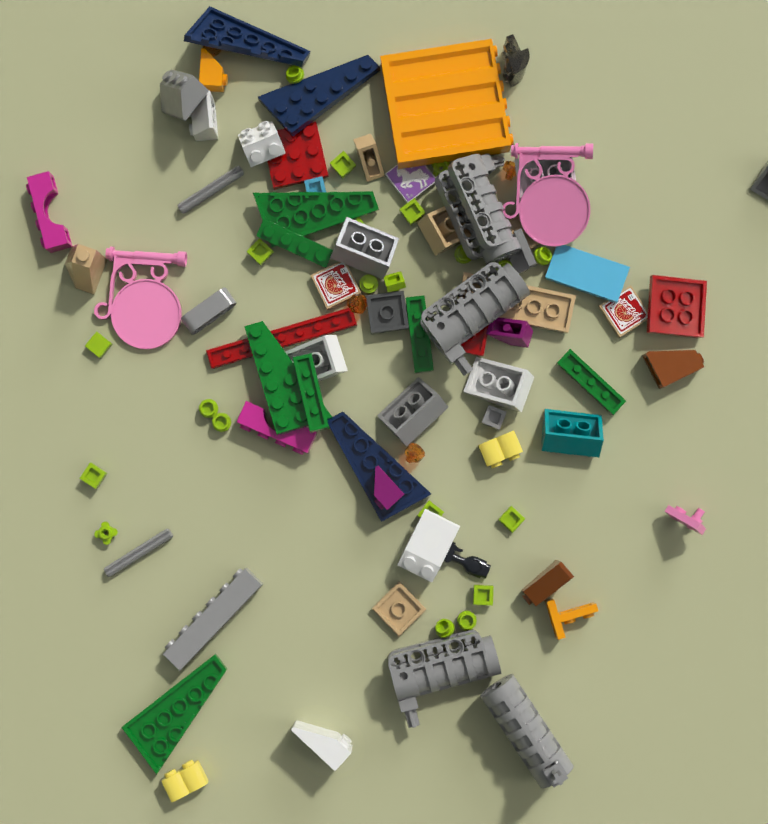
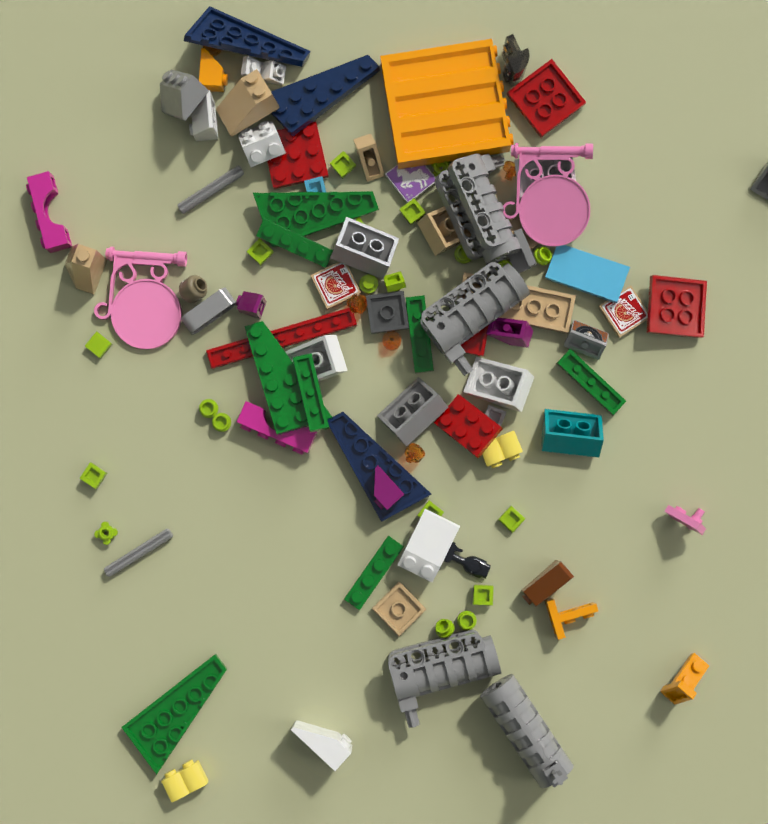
(193, 289): none -> dark tan head
(209, 622): light grey brick -> none
(246, 103): none -> tan slope
(251, 304): none -> magenta slope
(270, 70): none -> white slope
(294, 74): lime plate -> none
(373, 572): none -> green plate
(391, 345): none -> clear orange tile
(468, 426): none -> red plate
(546, 98): none -> red plate
(586, 339): none -> light grey panel
(672, 365): dark orange slope -> none
(686, 680): none -> light orange bracket

